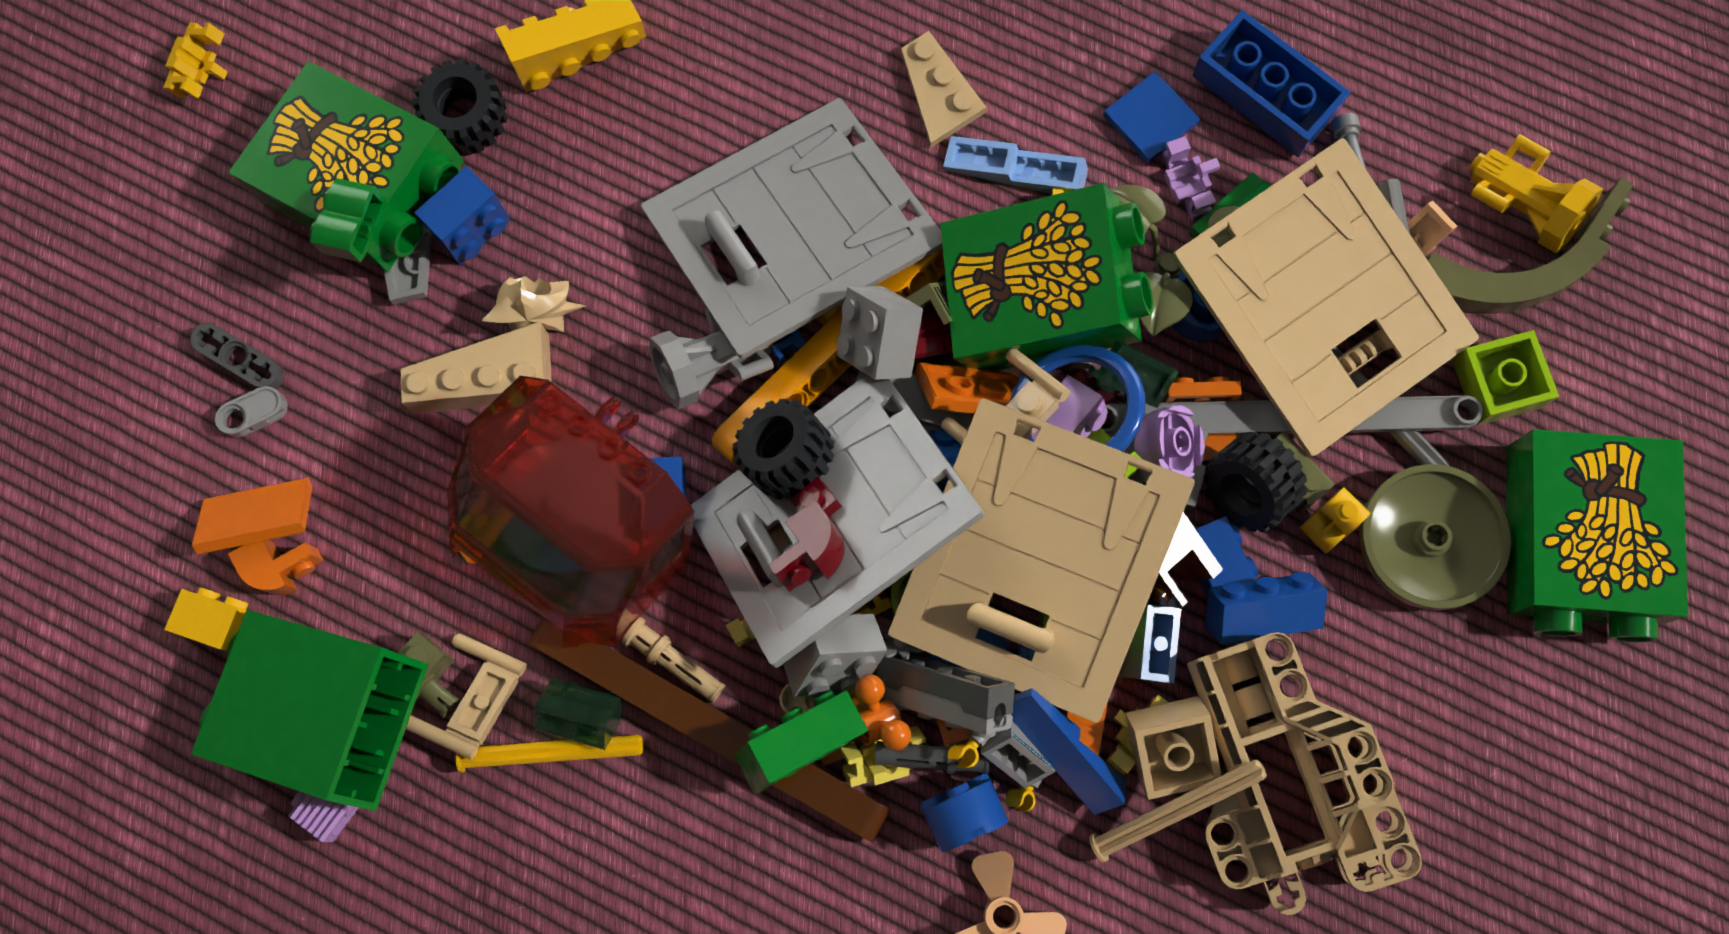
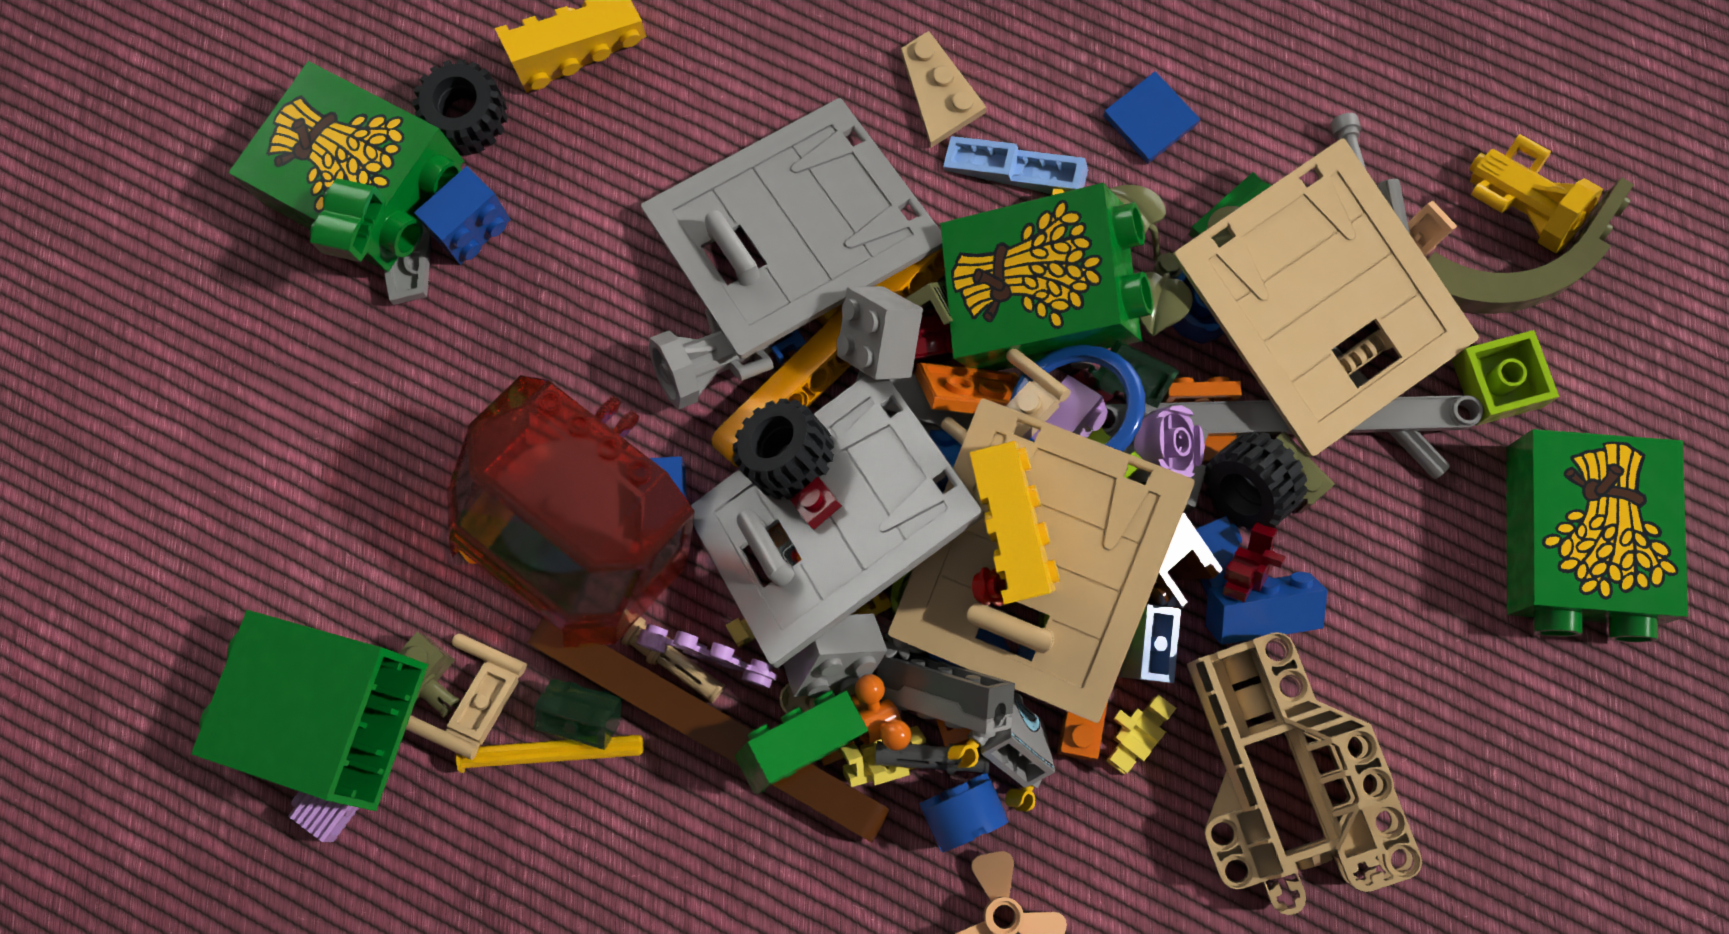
(191, 63): yellow piece -> none
(205, 618): yellow brick -> none
(230, 344): dark grey beam -> none
(253, 516): orange tile -> none
(258, 408): light grey piece -> none
(267, 571): orange brick -> none
(476, 372): tan wedge -> none
(529, 302): tan hair -> none
(756, 672): none -> lavender plant
(818, 548): brick -> none
(988, 587): none -> red plate
(1014, 522): none -> yellow wedge
(1059, 743): blue slope -> none
(1173, 747): tan brick -> none
(1177, 809): tan axle -> none
(1187, 179): lavender piece -> none
(1252, 566): none -> dark red piece
(1270, 83): blue brick -> none
(1335, 520): yellow beam -> none
(1435, 537): olive dish -> none

